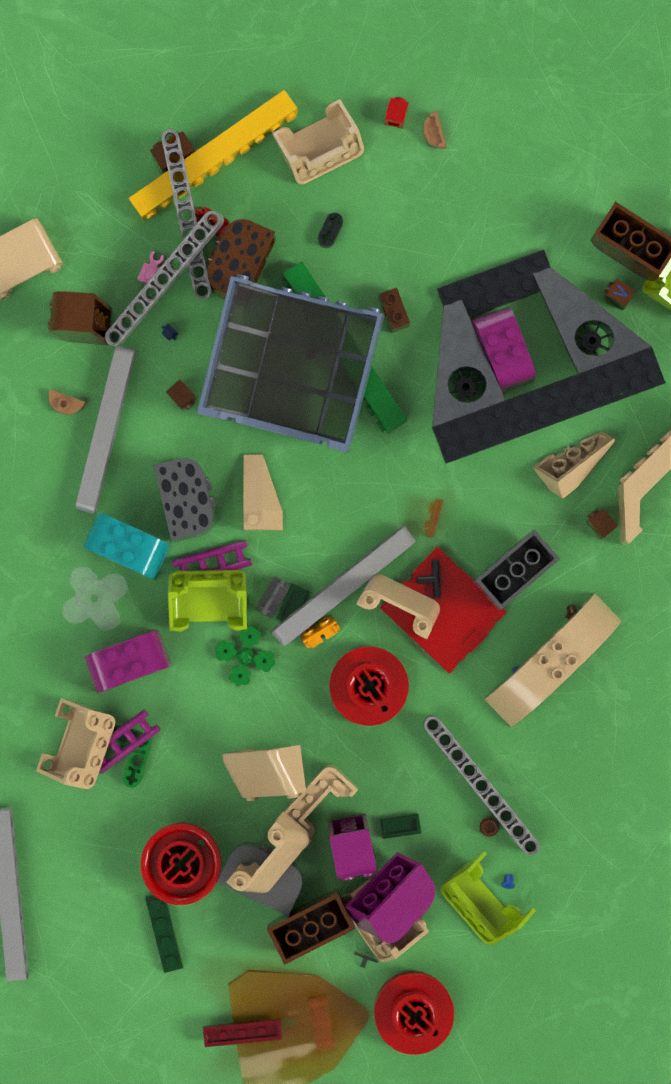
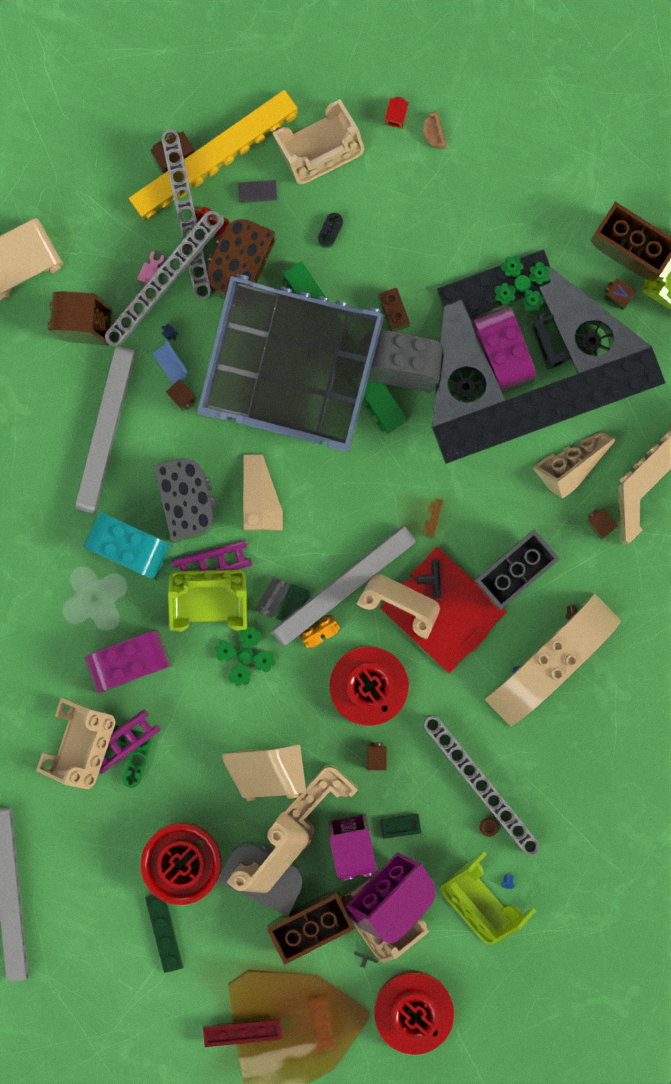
(65, 404): medium nougat plate -> none
(170, 363): none -> medium blue panel
(257, 191): none -> clear purple plate
(376, 756): none -> reddish brown brick
(406, 361): none -> dark grey brick
(522, 283): none -> green plant
(550, 359): none -> black panel

